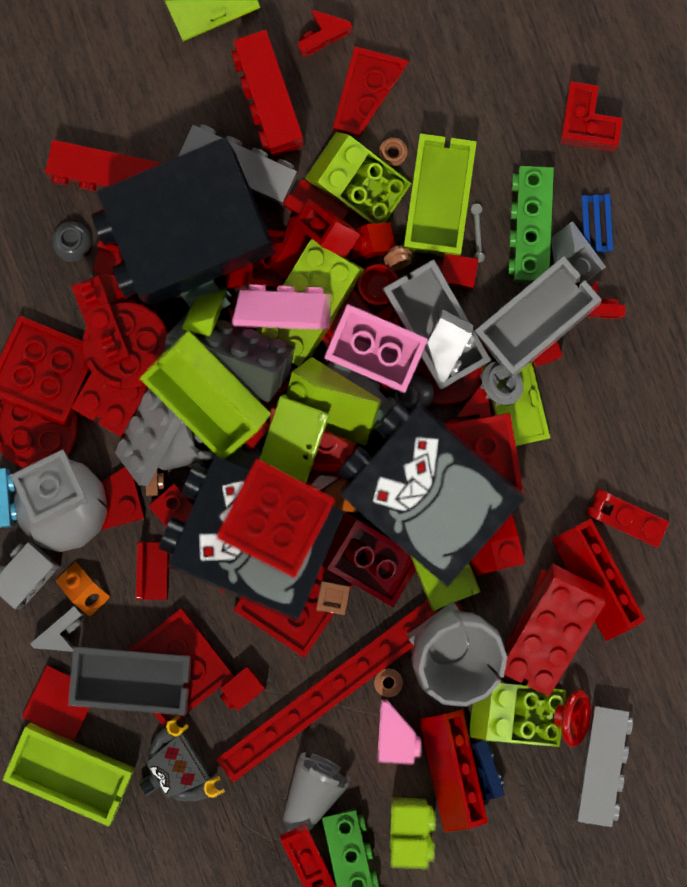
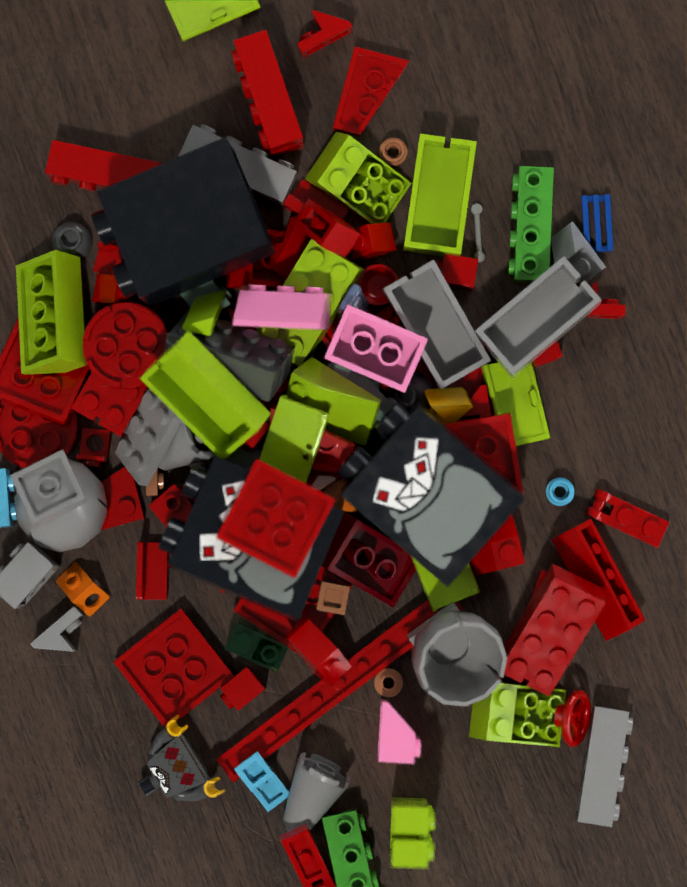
(50, 313): none -> lime slope
(50, 705): red tile -> none
(69, 774): lime piece -> none
(91, 458): none -> red bracket
(100, 321): red plate -> none
(130, 680): dark grey piece -> none
(256, 647): none -> clear green slope
(262, 781): none -> medium azure slope
(318, 652): none -> red slope
(354, 298): none -> sand blue slope
(398, 257): nougat plate -> none
(447, 341): slope -> none
(448, 403): none -> yellow slope
(453, 773): red brick -> none
(489, 779): dark blue plate -> none
(511, 389): light grey gear -> none
(569, 491): none -> medium azure plate
(584, 127): red panel -> none

